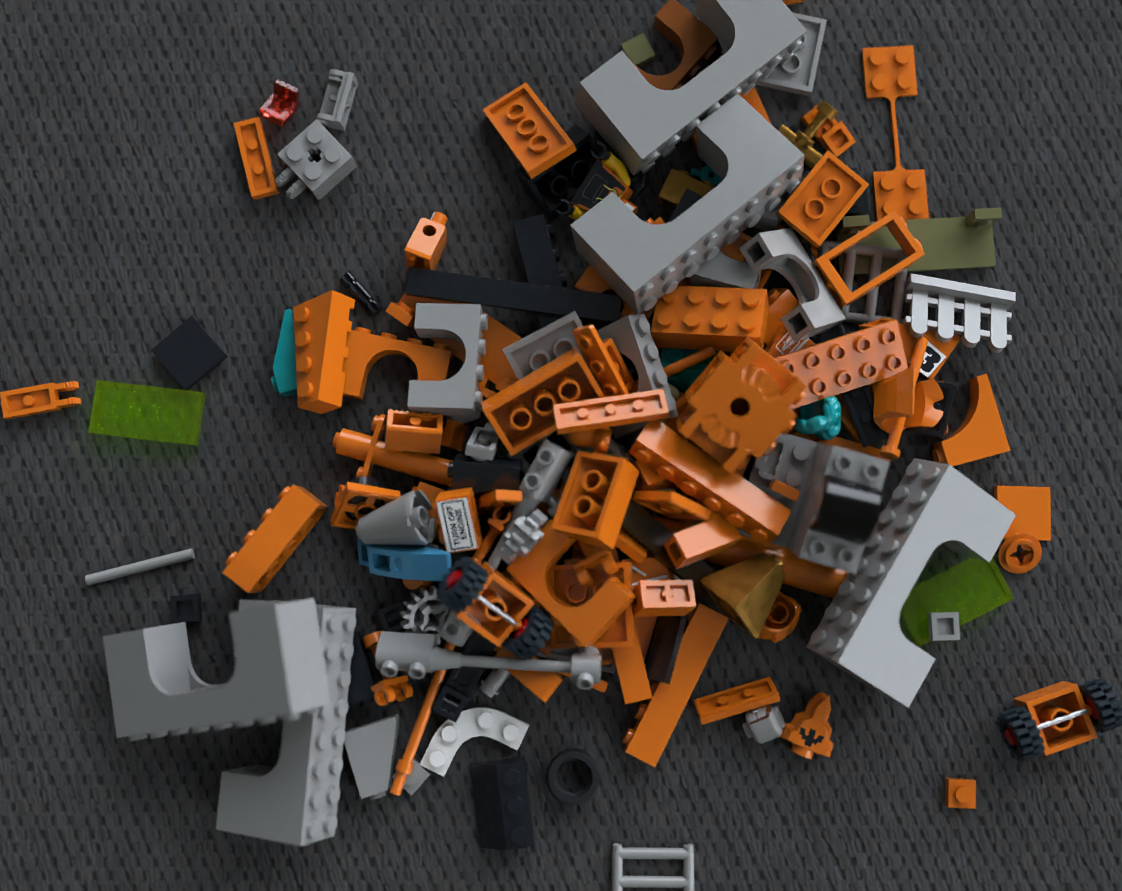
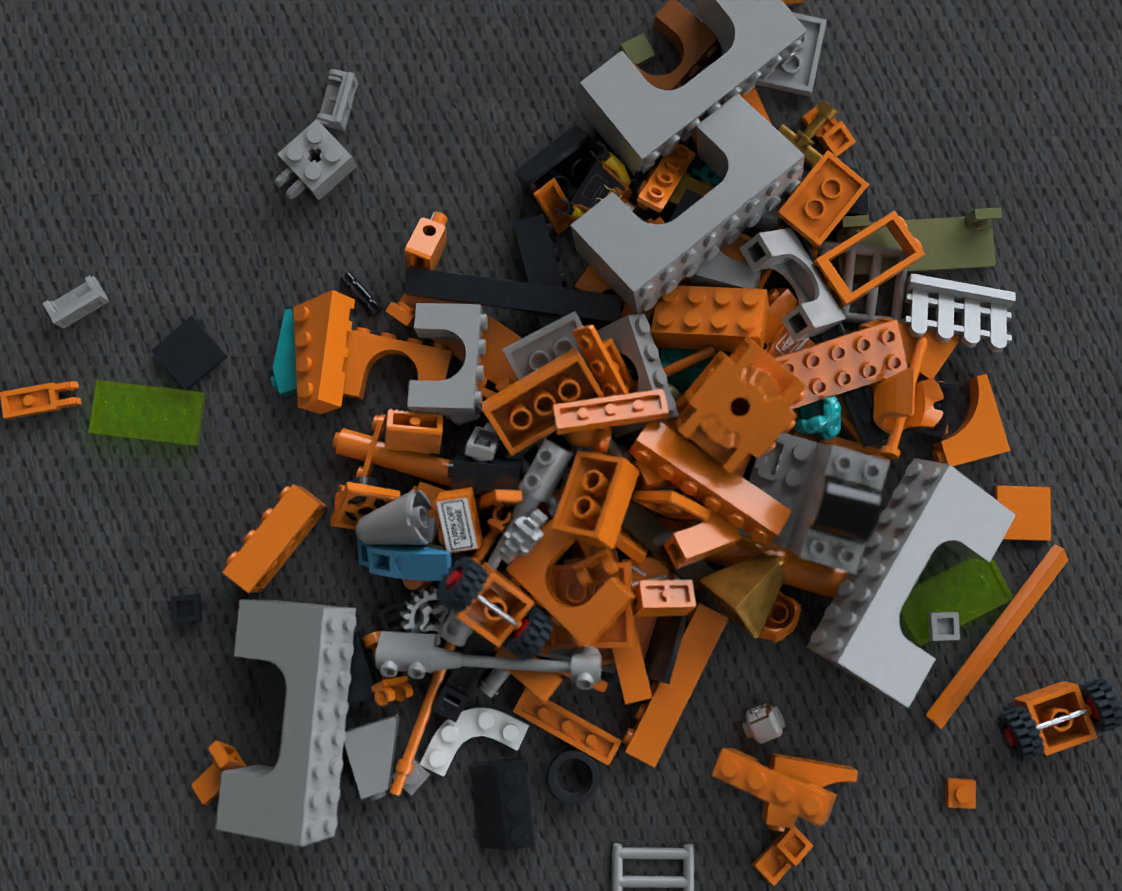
(76, 303): none -> light grey hinge
(138, 567): light grey bar -> none
(208, 784): none -> orange bracket
(256, 158): orange plate -> none
(274, 676): light grey arch -> none
(281, 103): clear red bracket -> none
(454, 435): orange plate -> none
(529, 130): orange plate -> none
(548, 200): none -> orange tile
(568, 726): none -> orange plate
(664, 179): none -> orange bracket
(736, 700): orange tile -> none
(781, 855): none -> orange slope
(784, 489): orange tile -> none
(794, 796): none -> orange arch
(807, 772): none -> orange arch
(810, 728): orange rock -> none
(890, 75): orange hinge -> none
(931, 360): sticker -> none
(997, 636): none -> orange tile
(1028, 558): orange gear -> none

